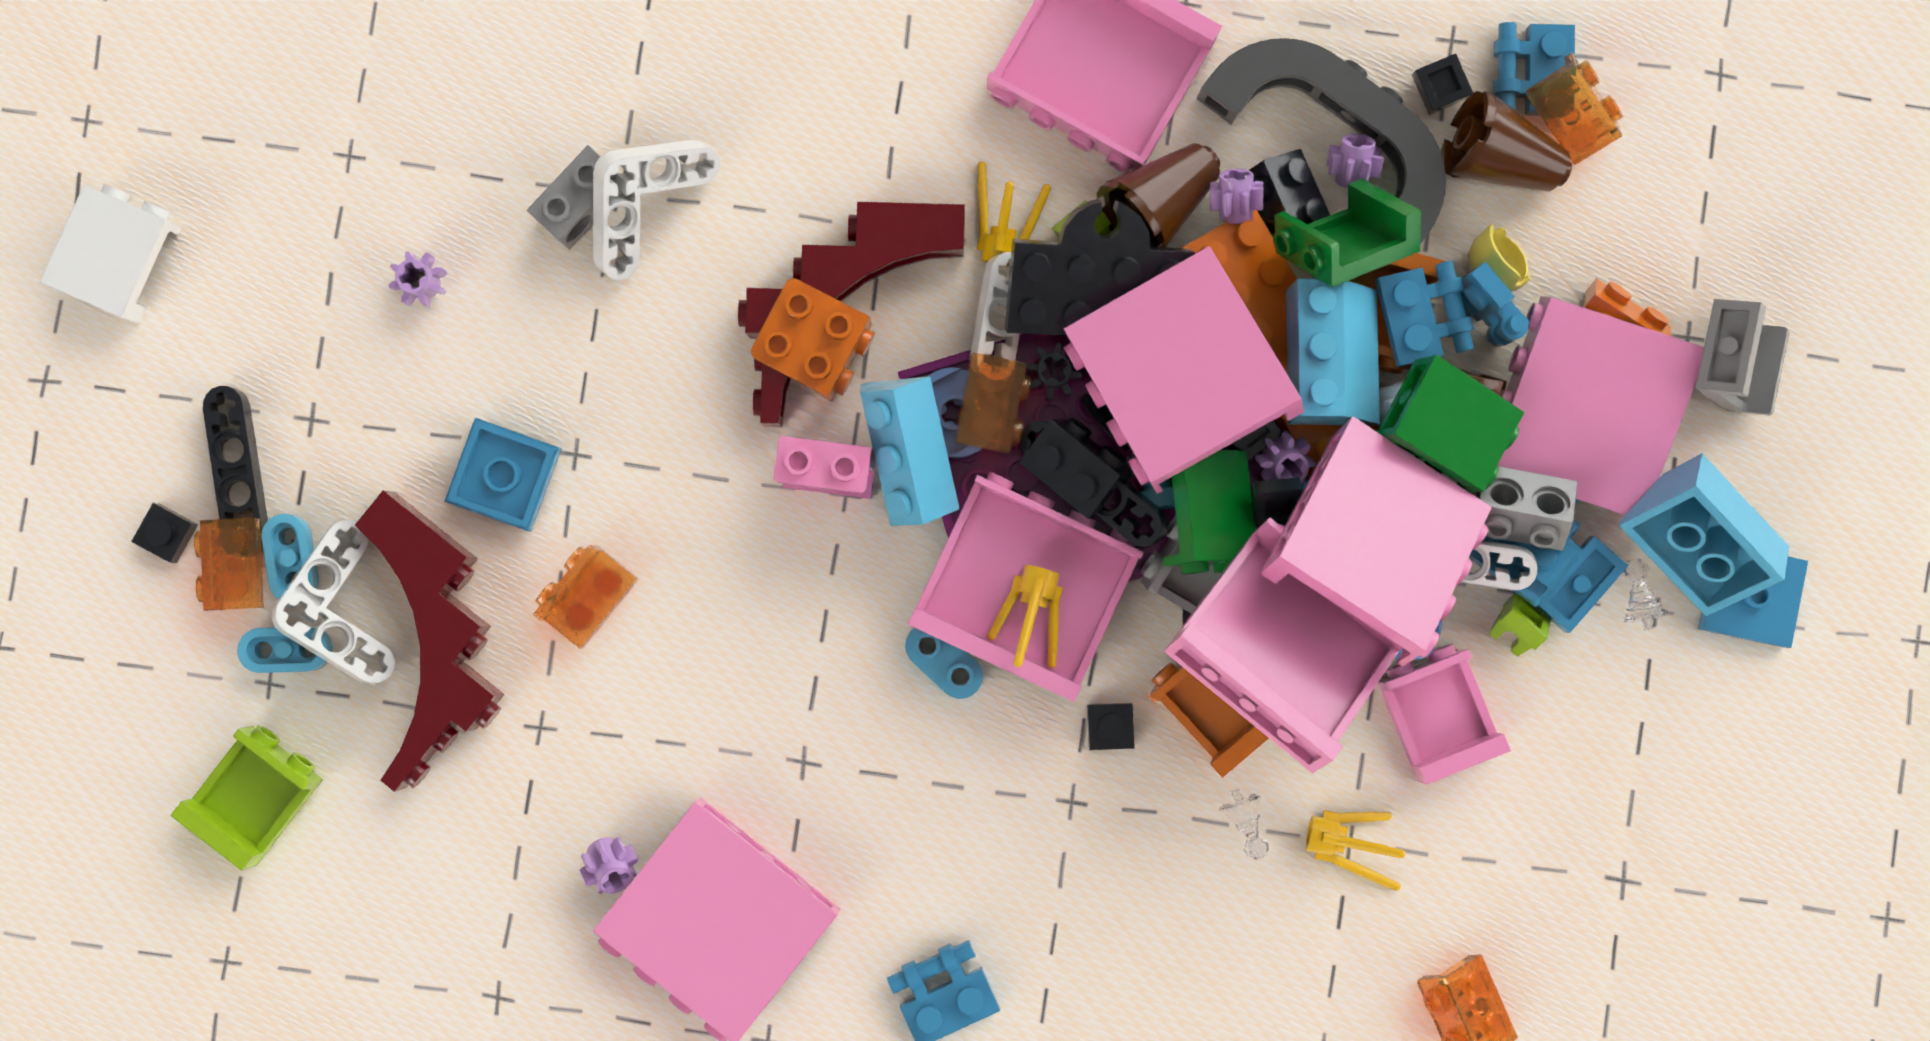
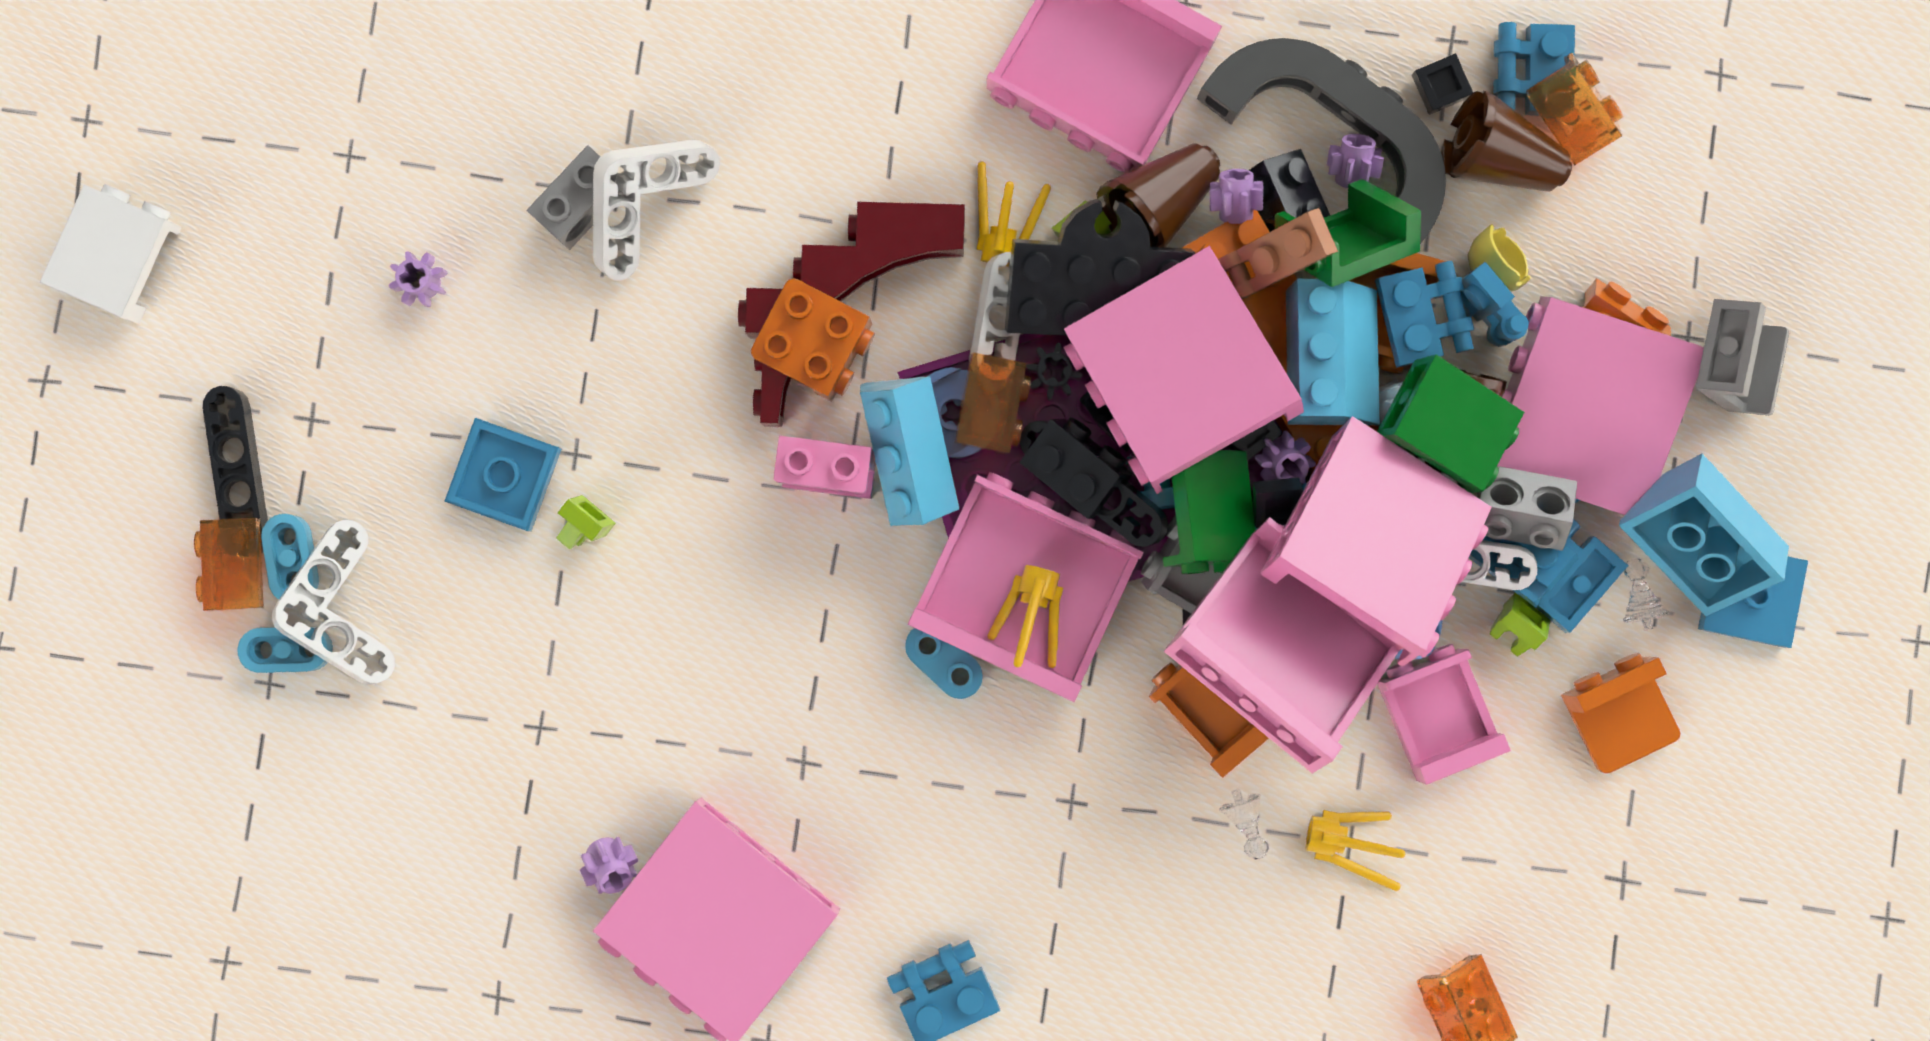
(164, 533): black plate -> none
(249, 797): lime panel -> none
(447, 631): dark red arch -> none
(583, 522): none -> lime tile
(584, 594): clear orange bracket -> none
(1110, 726): black plate -> none
(1280, 253): none -> nougat plate
(1622, 712): none -> orange bracket

